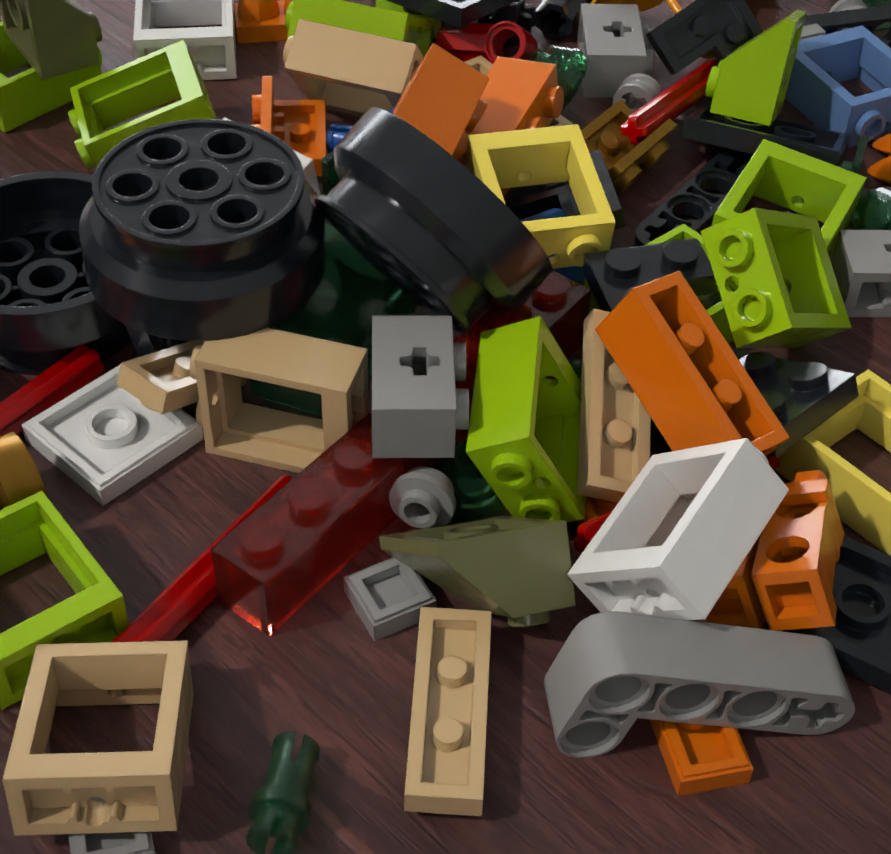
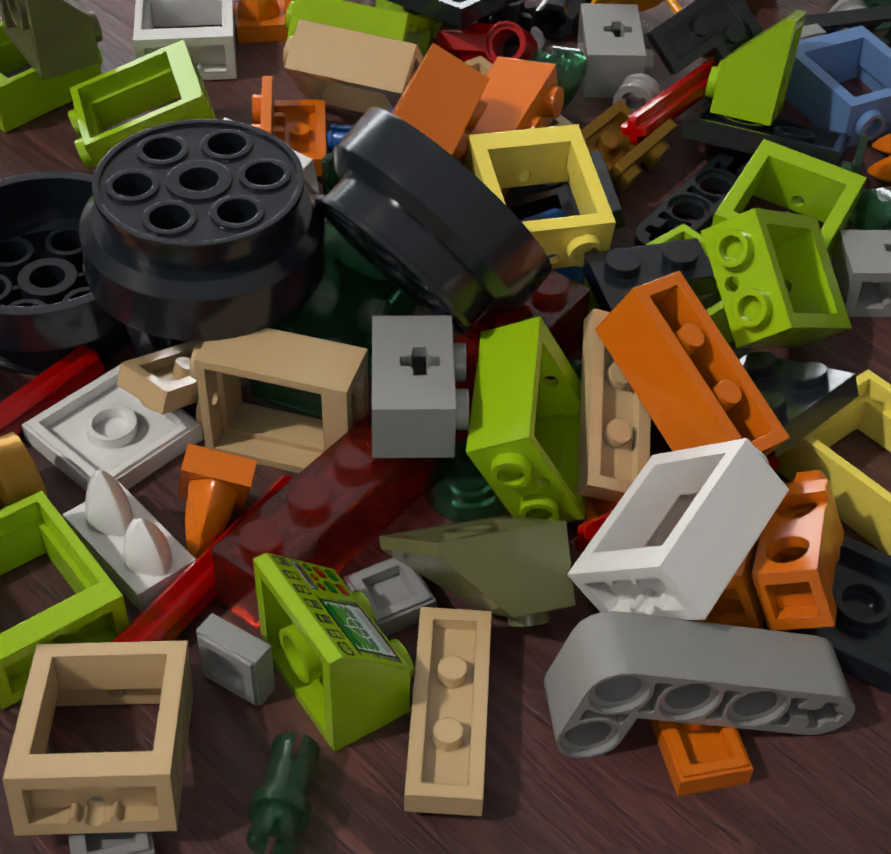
(127, 540): none -> white tile
(213, 489): none -> orange tile
(236, 659): none -> light grey tile
(331, 649): none -> lime slope
(423, 497): light grey plate -> none

